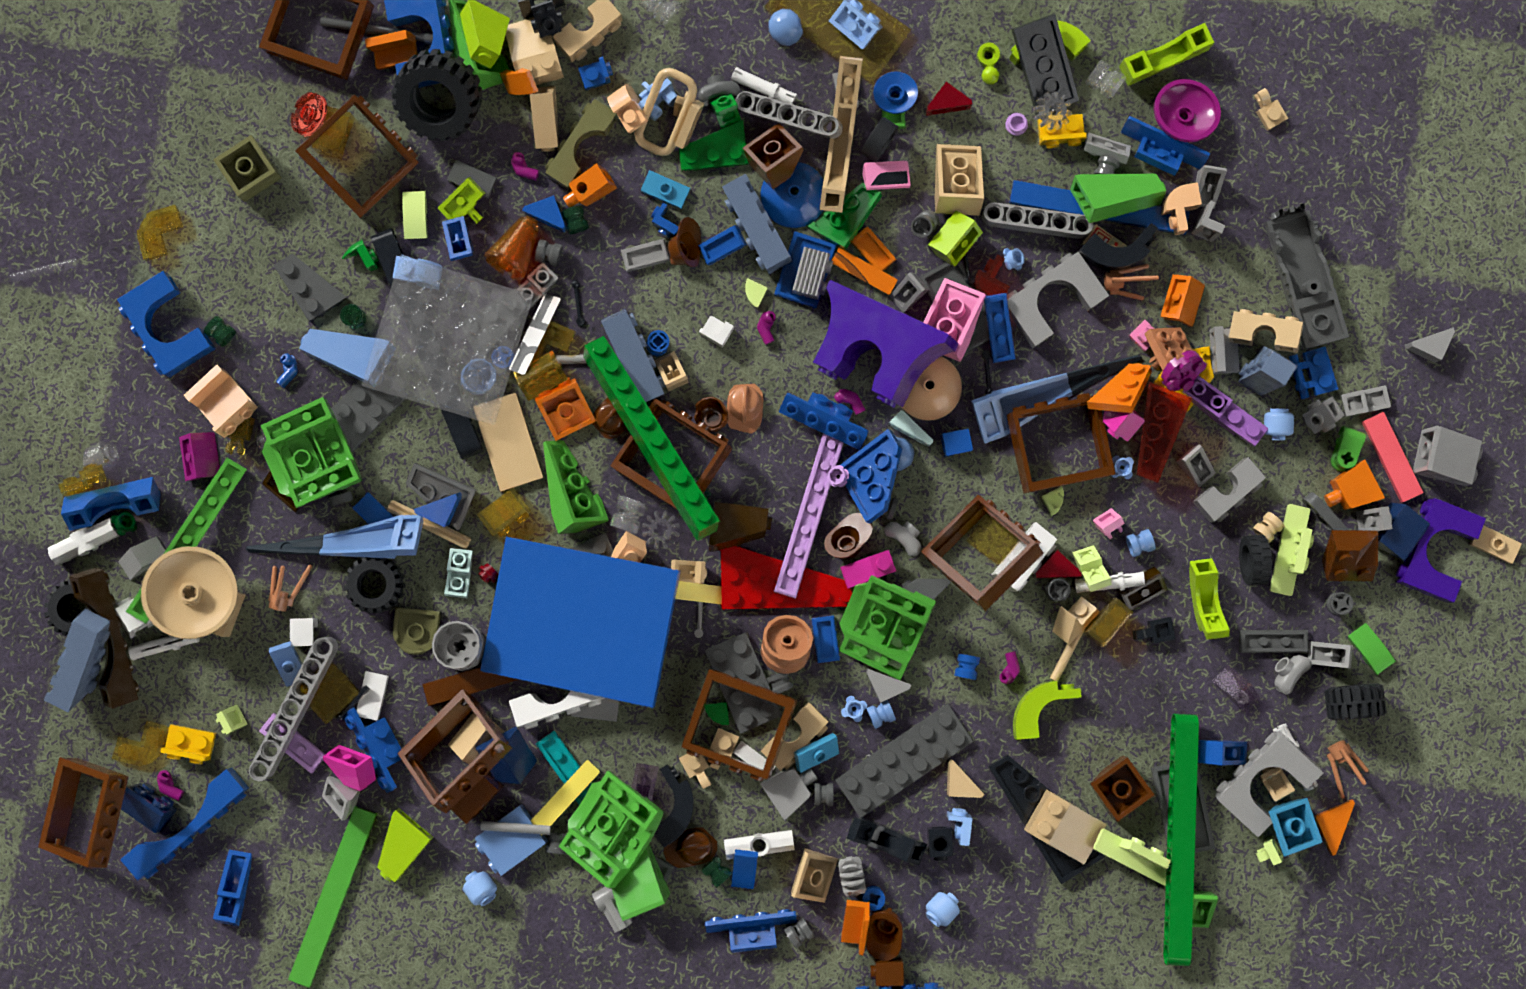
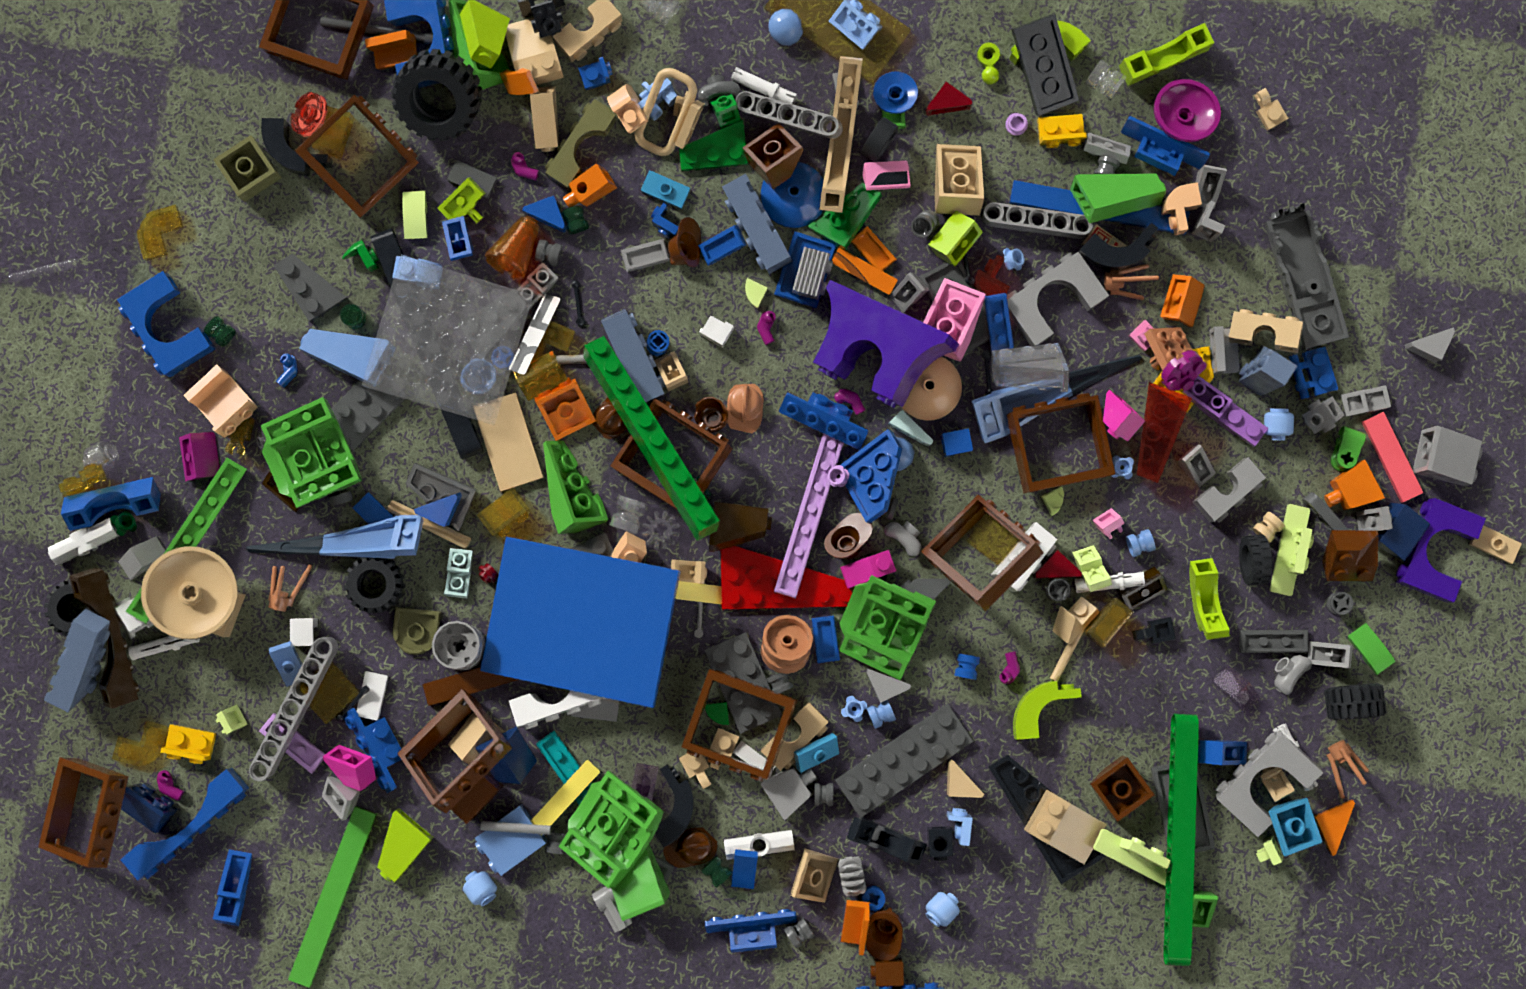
(276, 140): none -> black arch
(1031, 366): none -> clear wedge
(1059, 106): clear gear -> none
(1123, 390): orange wing -> none

